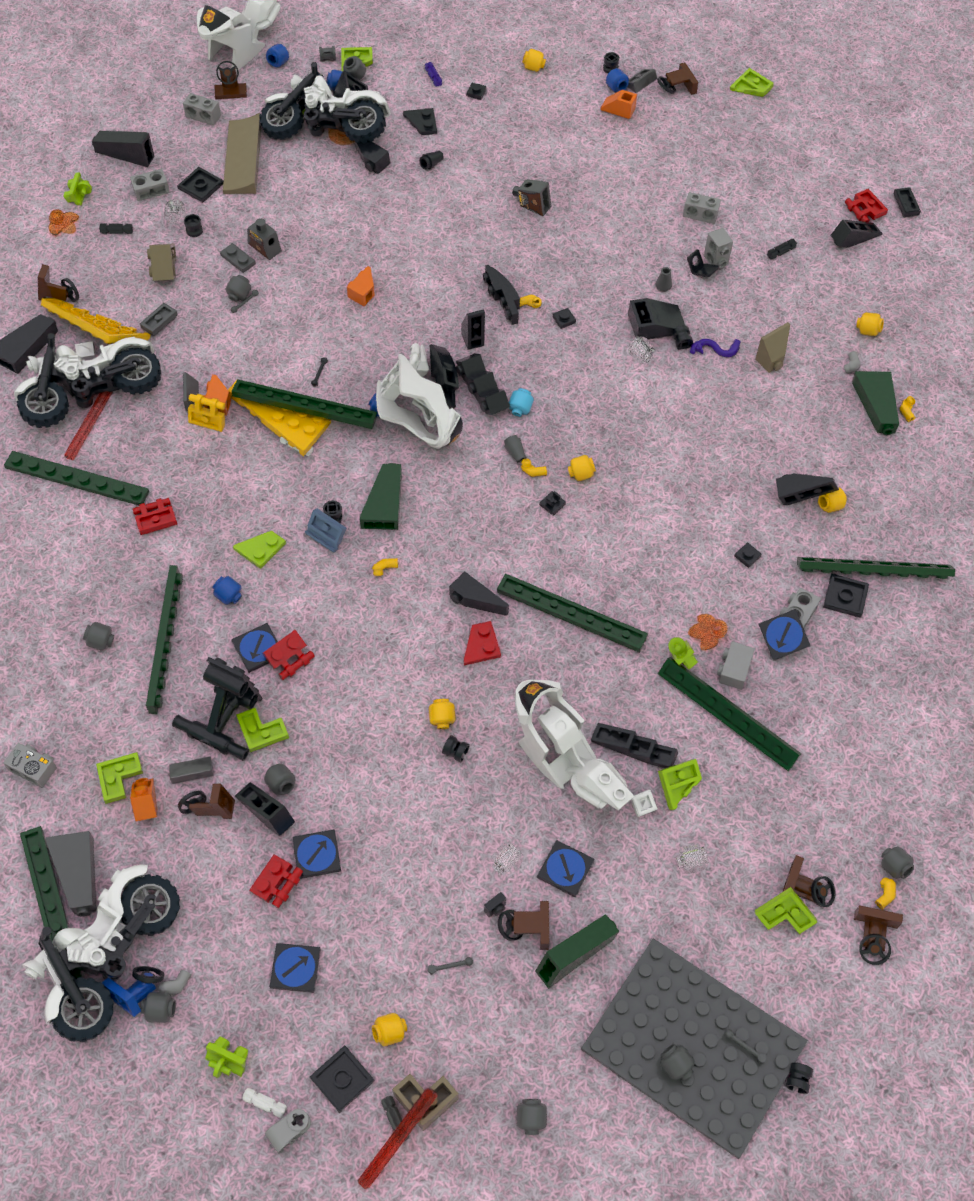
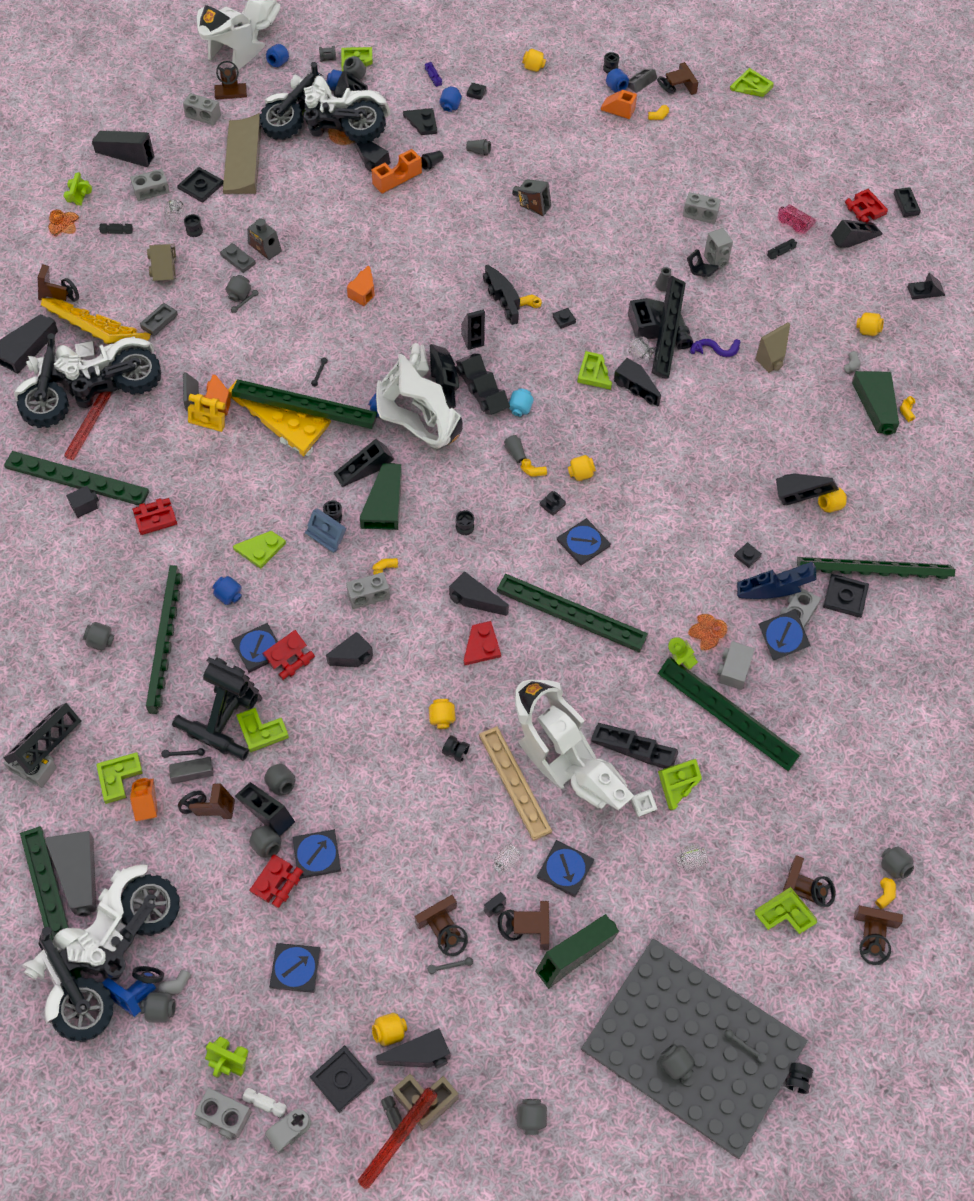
(38, 733): none -> black fence
(83, 501): none -> black brick
(165, 753): none -> black hinge
(226, 1108): none -> light grey brick
(265, 841): none -> dark grey head
(351, 652): none -> black slope
(364, 463): none -> black slope
(368, 590): none -> light grey brick
(408, 167): none -> orange arch
(420, 1052): none -> black slope
(442, 925): none -> reddish brown piece
(450, 99): none -> blue head
(465, 522): none -> black wheel
(479, 146): none -> dark grey cone
(515, 783): none -> tan tile
(583, 541): none -> tile
(594, 371): none -> lime wing
(635, 379): none -> black slope
(660, 114): none -> yellow arm
(668, 327): none -> black tile
(772, 585): none -> dark blue slope
(795, 218): none -> clear pink bracket
(929, 288): none -> black slope

